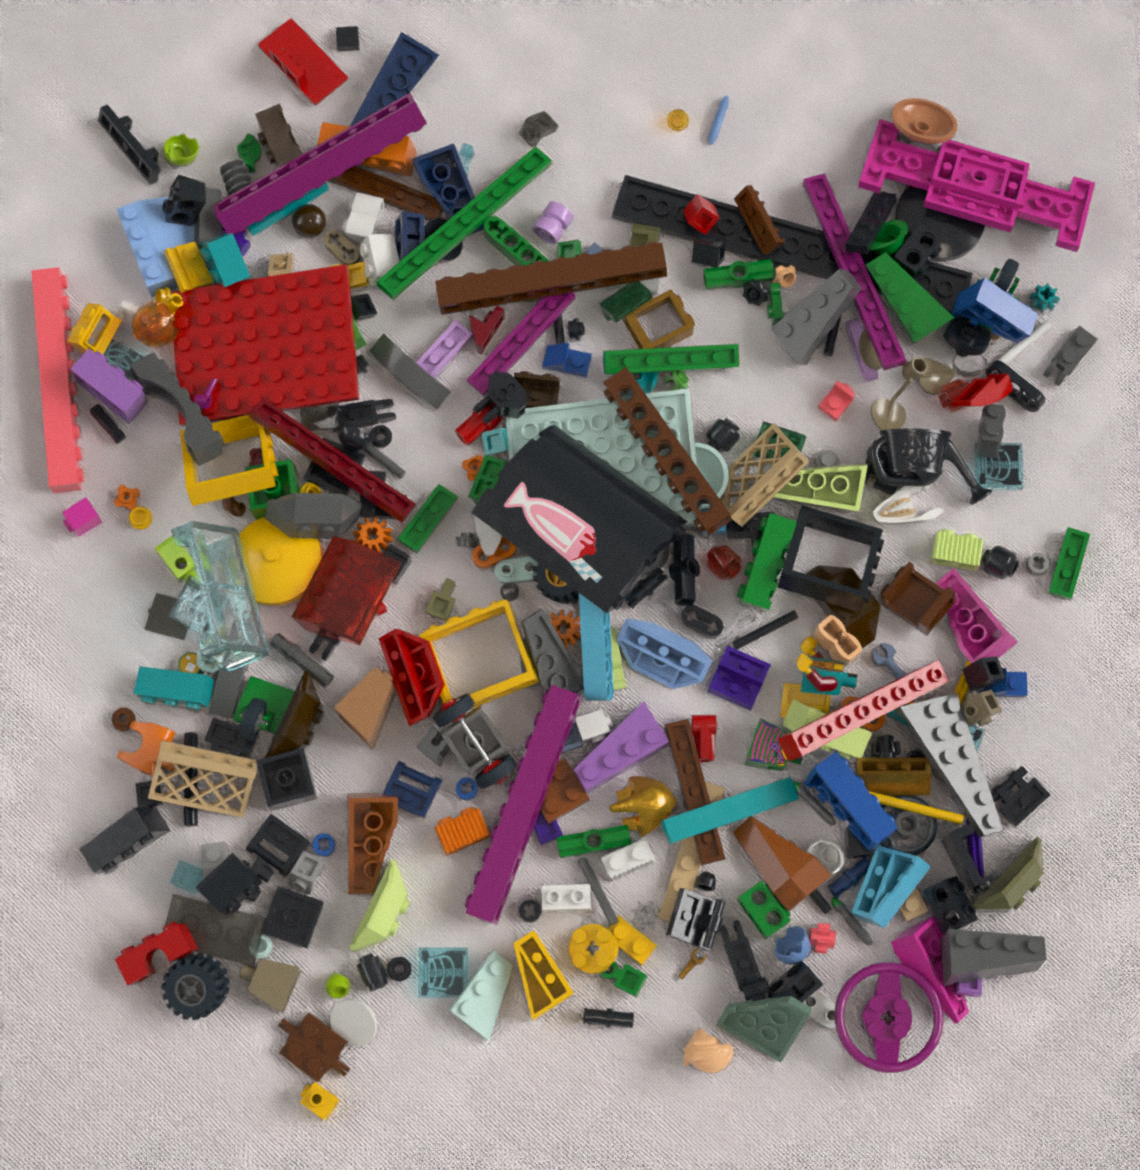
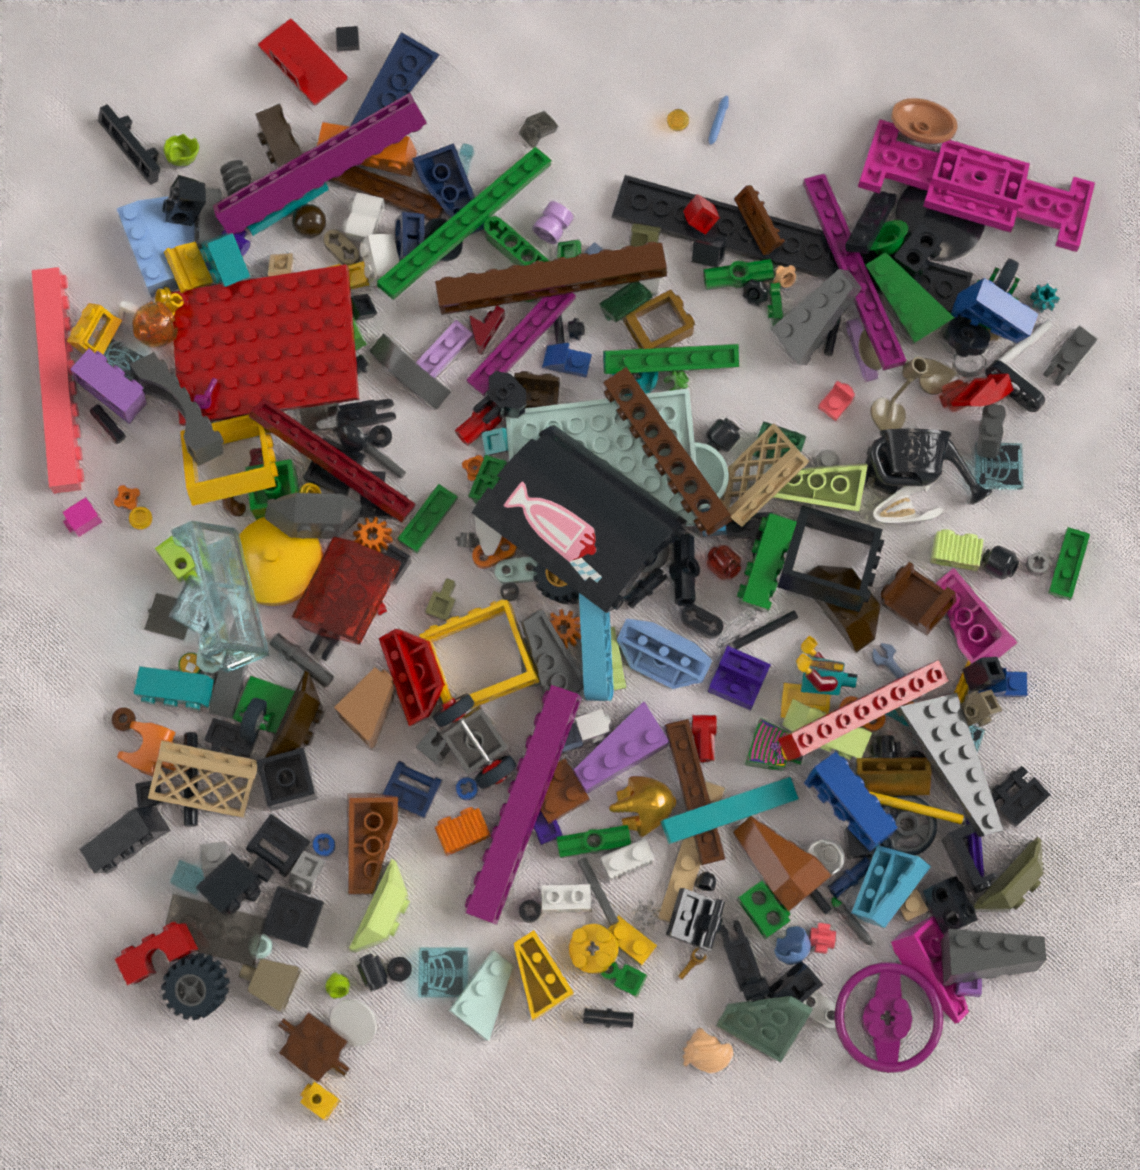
(249, 152): green piece -> none
(814, 803): flat silver piece -> none
(833, 637): light nougat brick -> none

